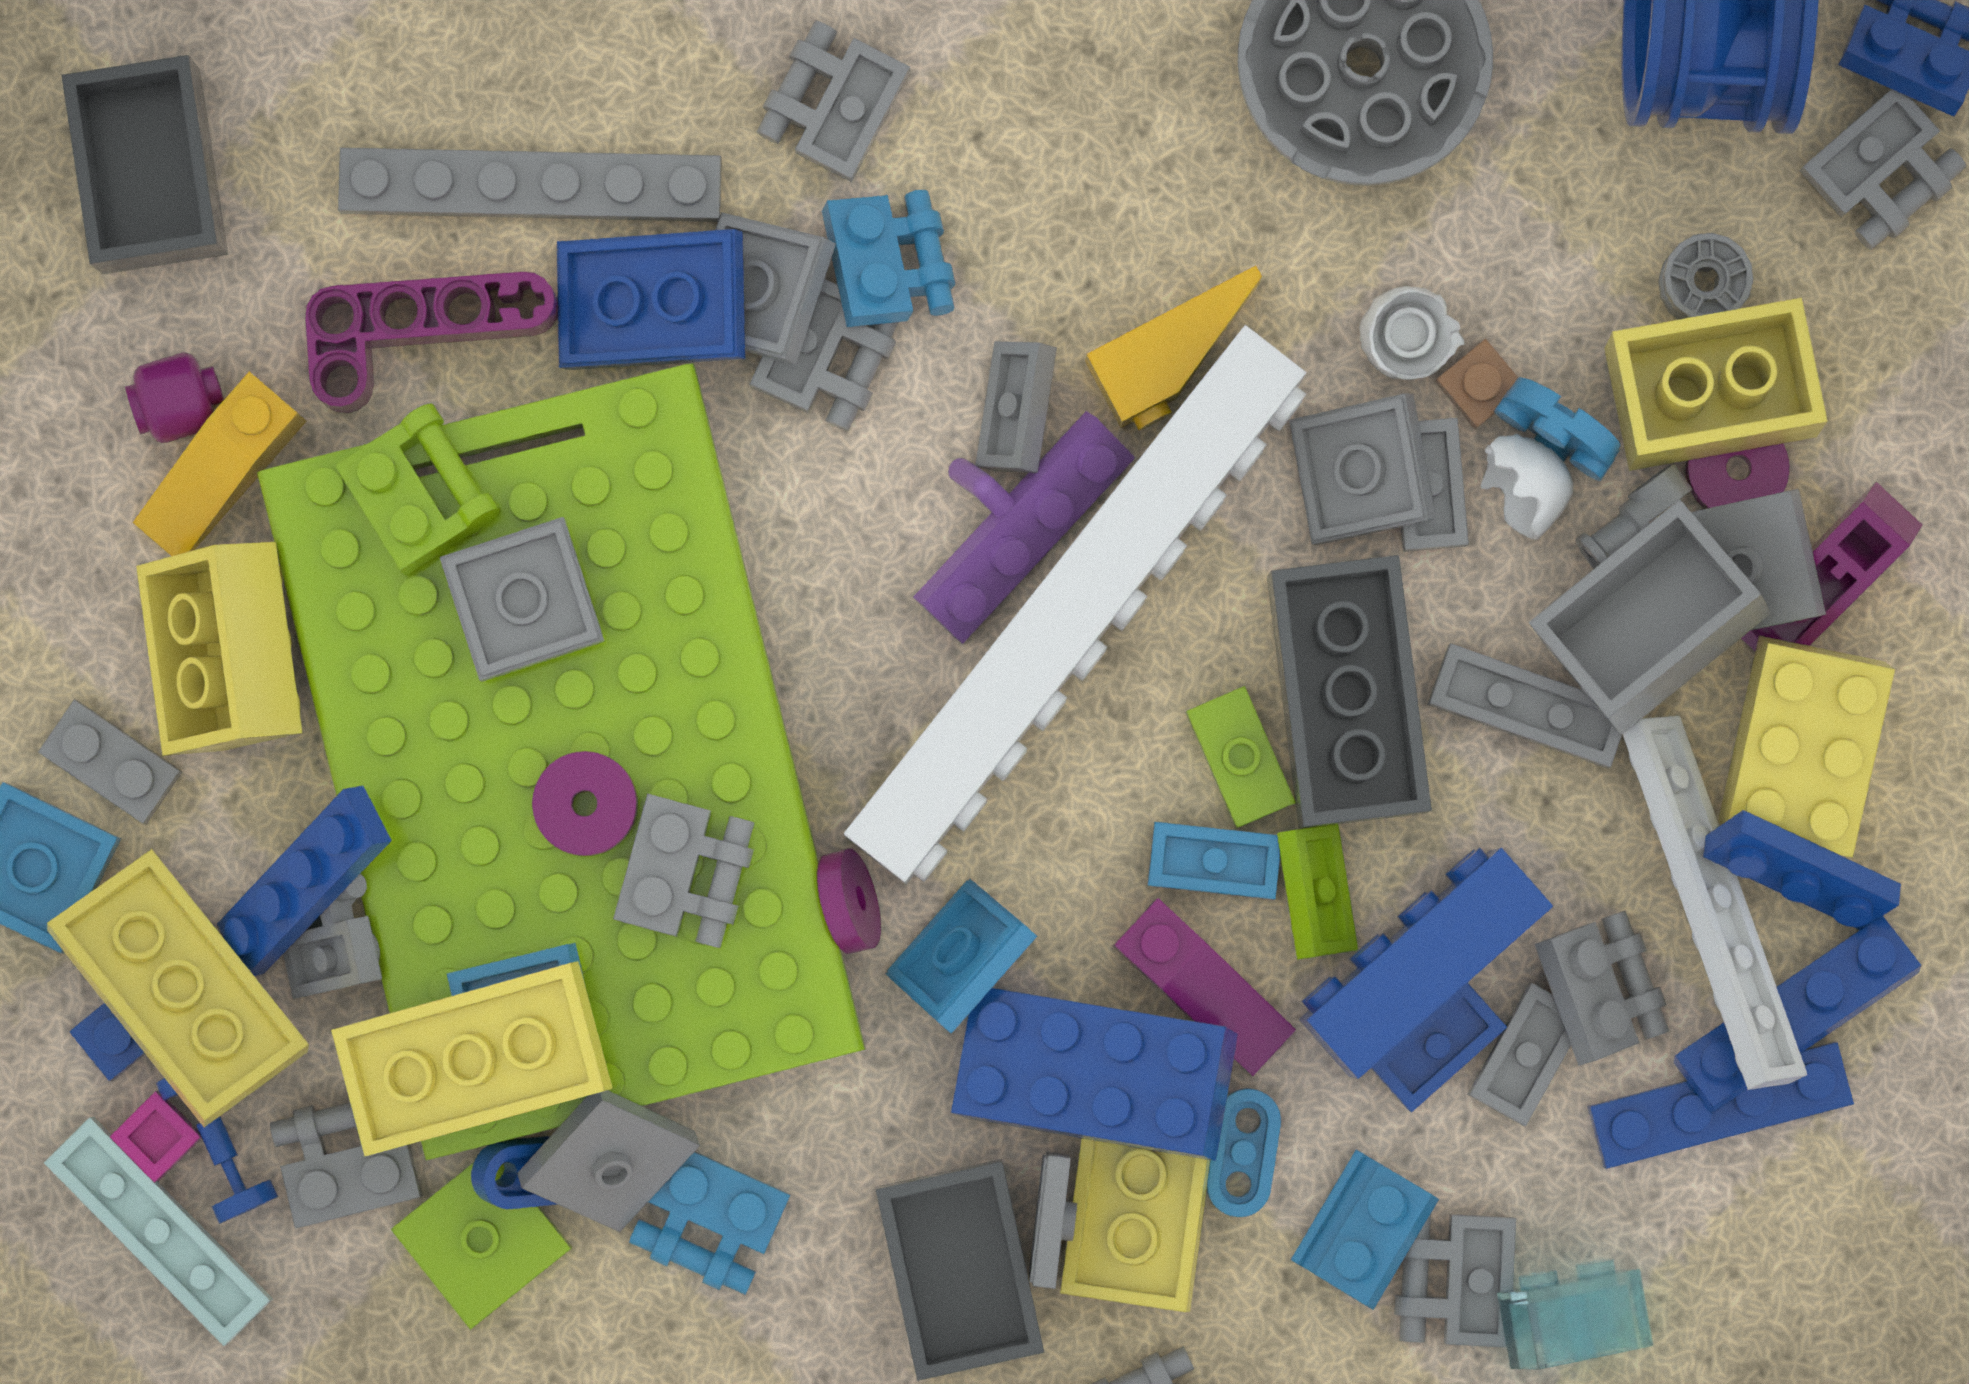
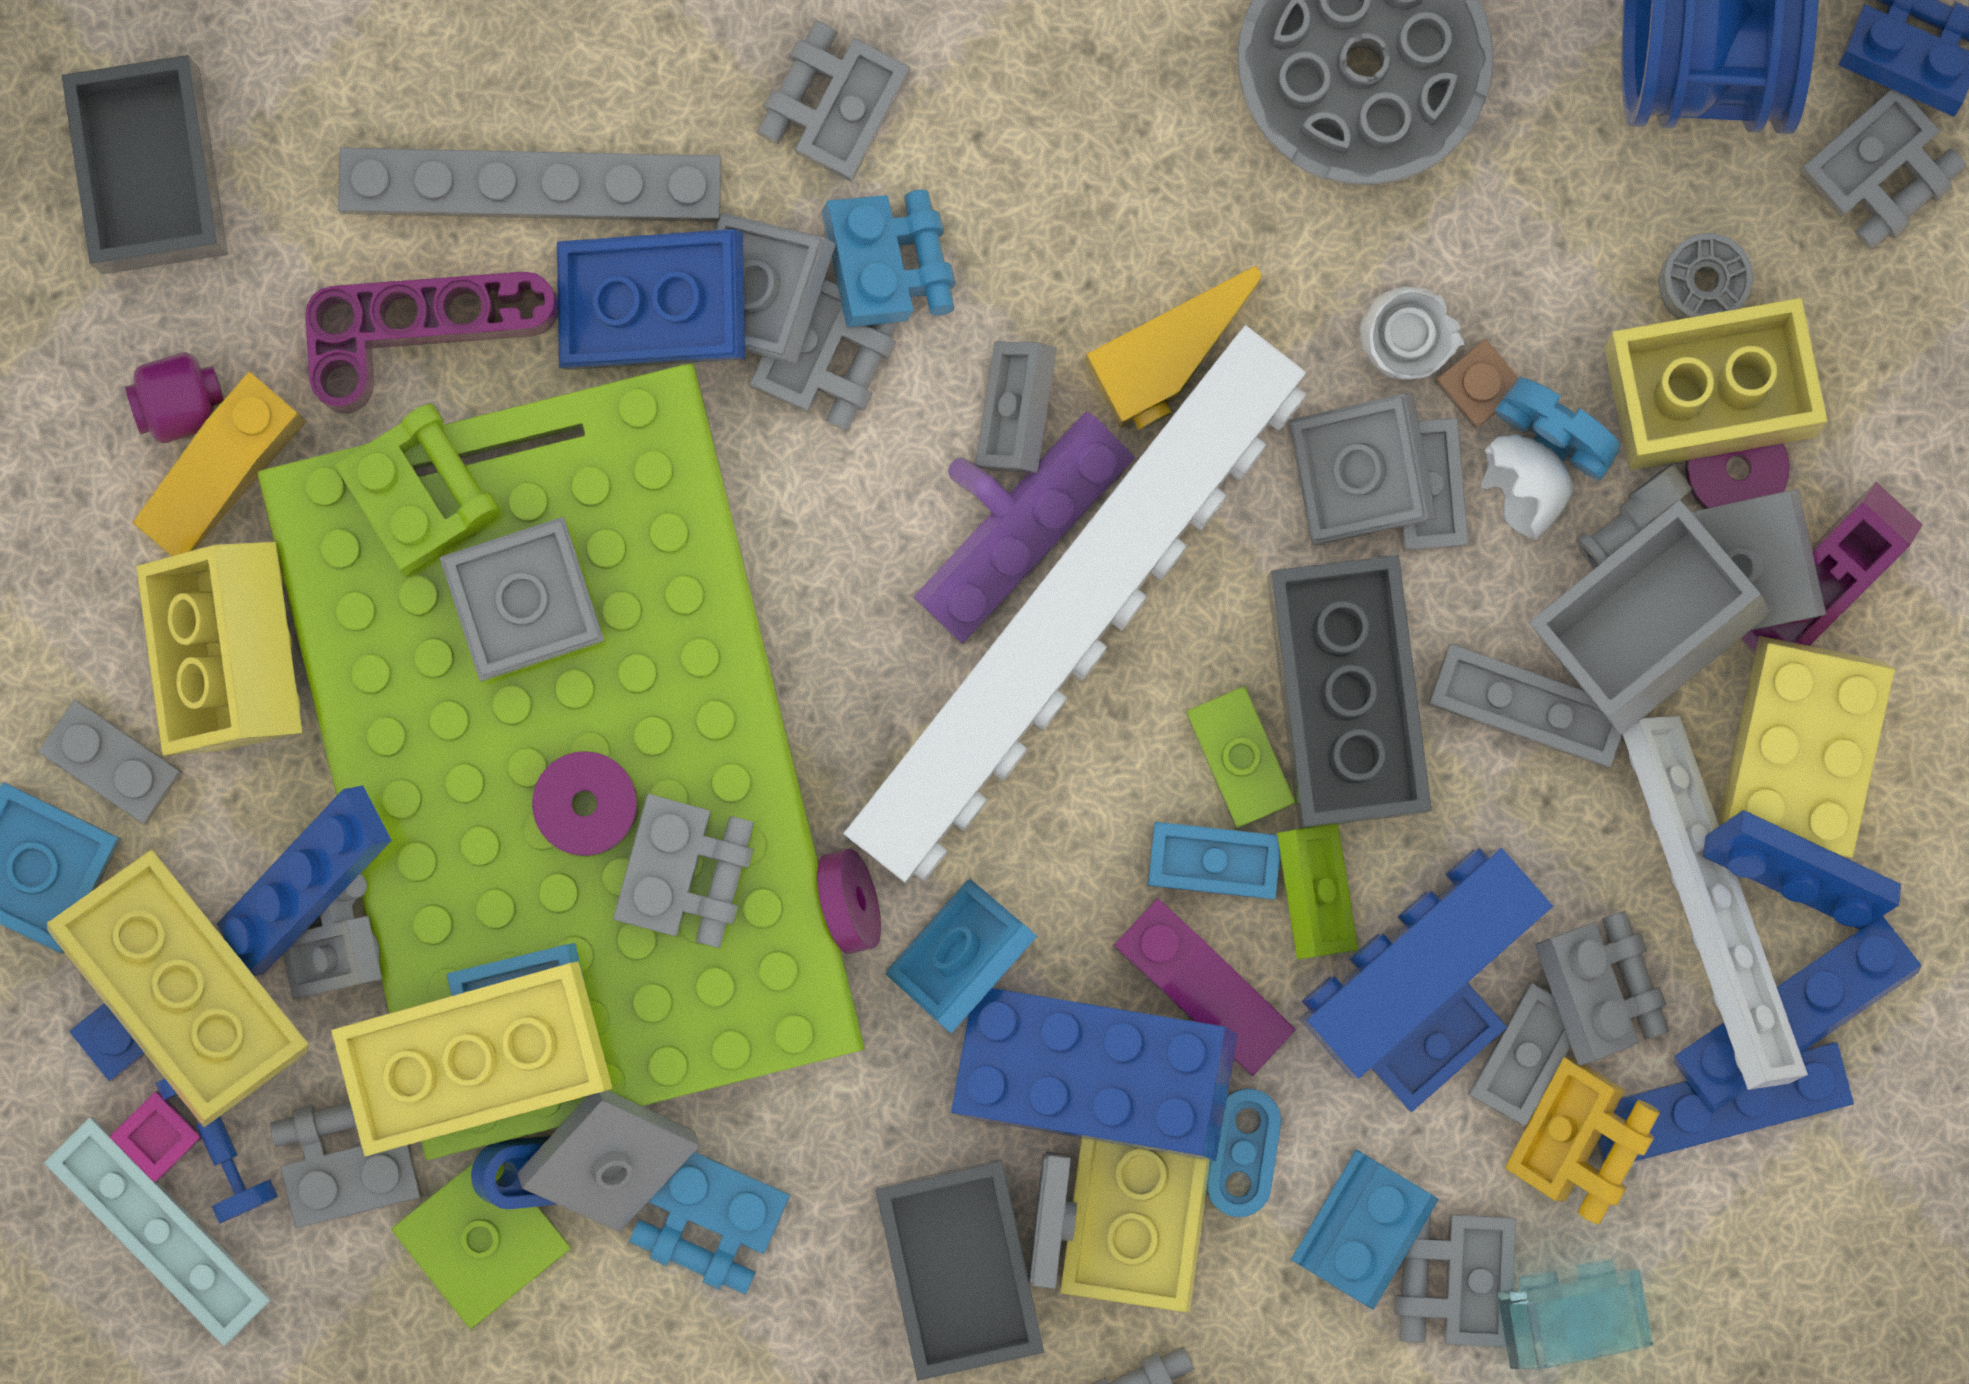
(1565, 1132): none -> yellow plate

